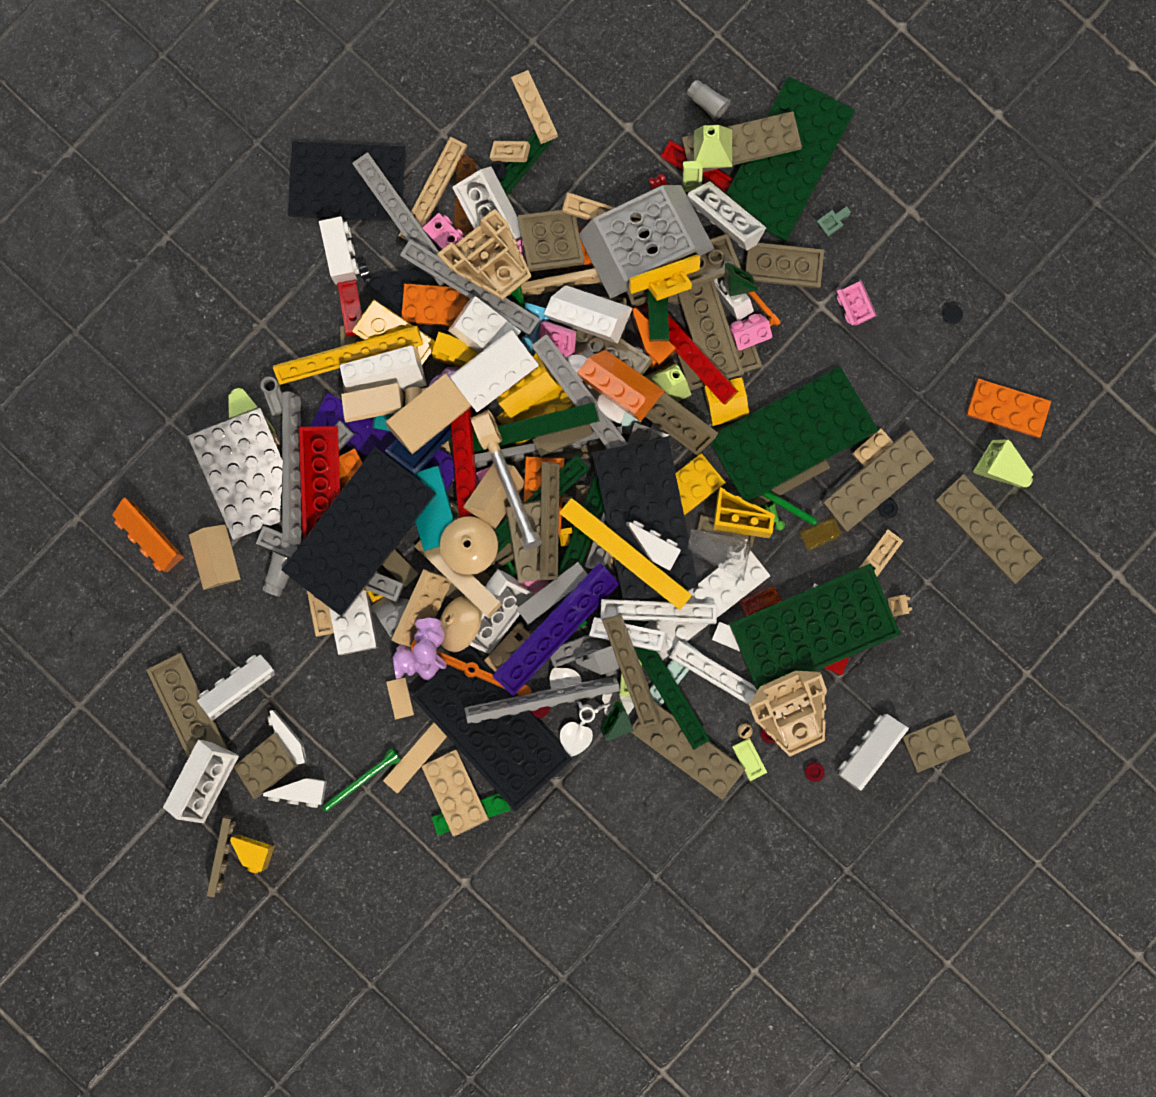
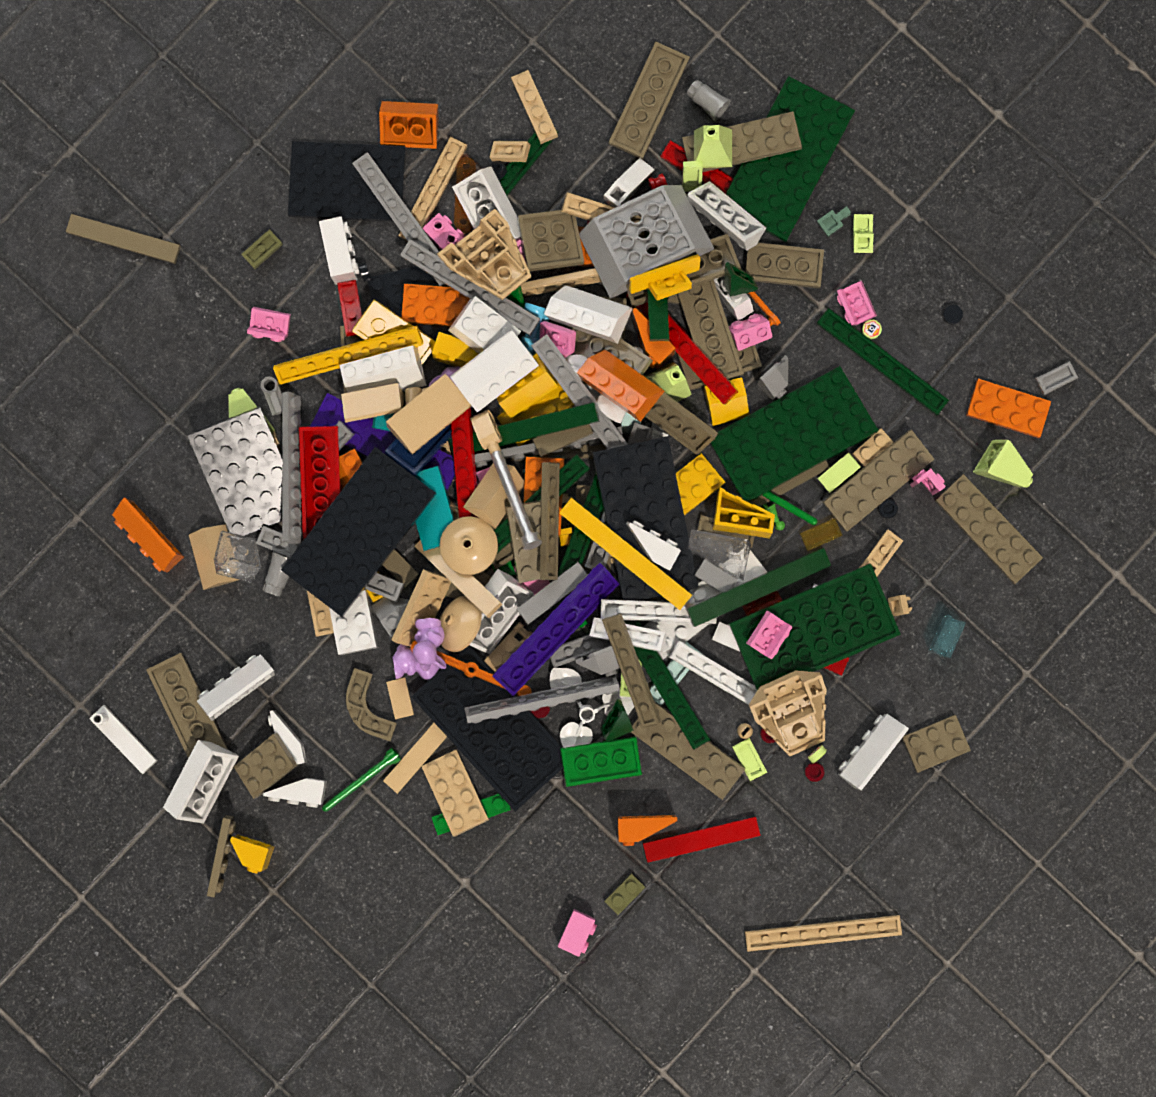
(123, 239): none -> dark tan tile
(123, 739): none -> white piece
(237, 557): none -> clear slope
(262, 249): none -> olive plate
(269, 324): none -> bright pink bracket
(359, 709): none -> dark tan plate
(408, 124): none -> orange slope
(577, 932): none -> bright pink brick
(600, 761): none -> green tile
(624, 894): none -> olive plate
(628, 183): none -> white slope
(637, 828): none -> orange slope
(649, 100): none -> dark tan plate
(701, 839): none -> red tile
(715, 576): none -> light grey tile
(758, 587): none -> dark green tile
(769, 635): none -> bright pink bracket
(775, 379): none -> light grey slope
(817, 754): none -> yellowish green tile
(823, 933): none -> tan tile
(839, 472): none -> yellowish green slope
(863, 233): none -> yellowish green slope
(871, 329): none -> tile
(882, 362): none -> dark green tile
(932, 481): none -> bright pink bracket
(947, 636): none -> clear light blue brick
(1056, 378): none -> light grey tile

